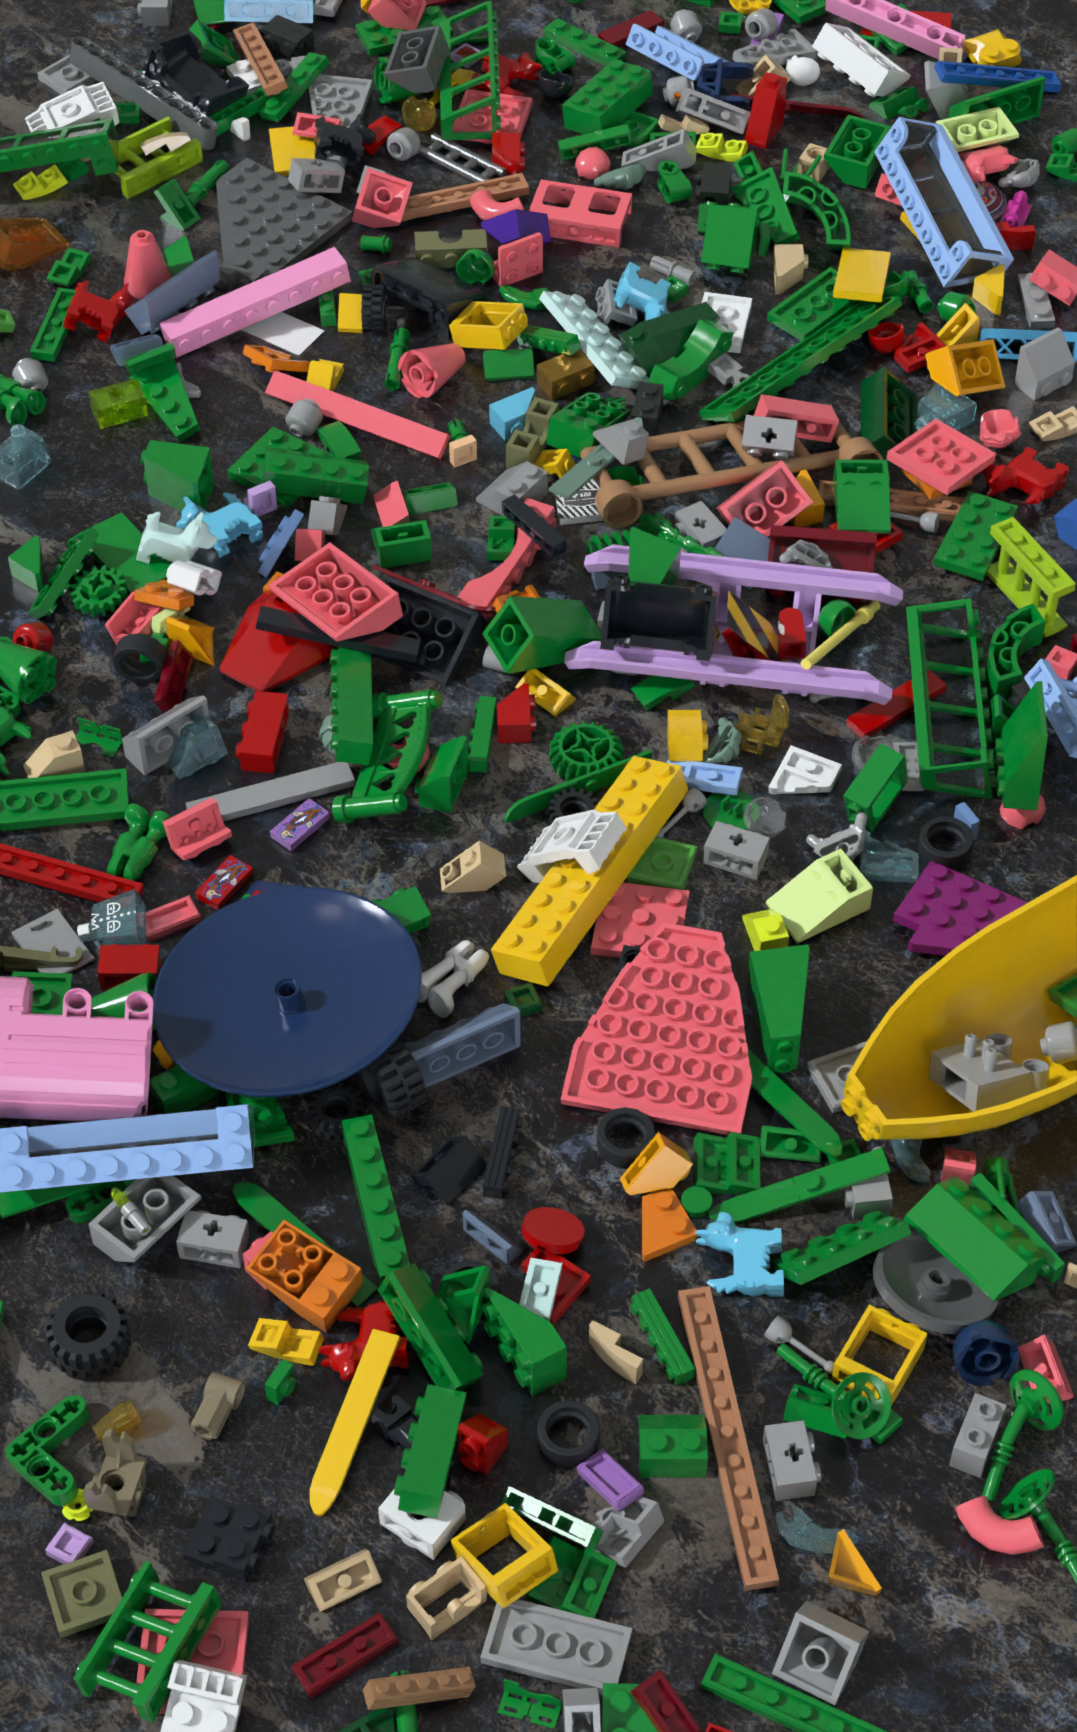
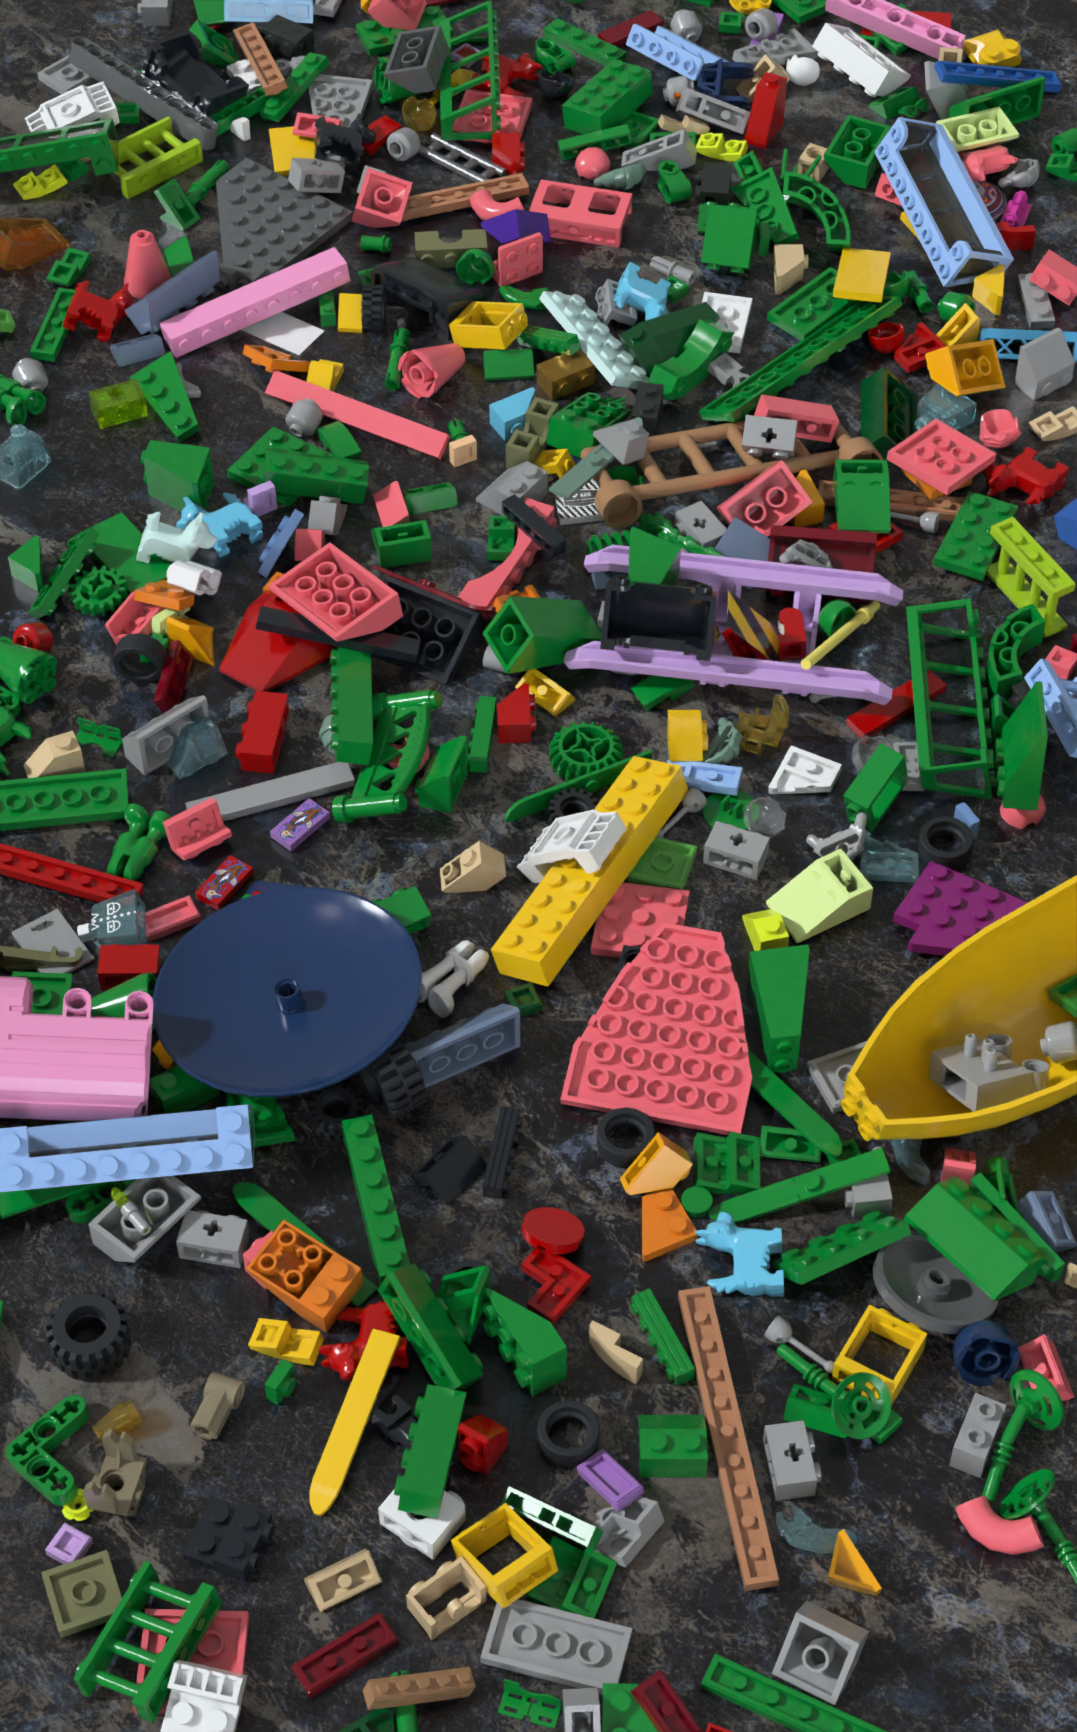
(150, 358): green slope -> none
(172, 140): tan slope -> none
(491, 1237): sand blue slope -> none
(541, 1287): light aqua plate -> none
(813, 108): dark red piece -> none

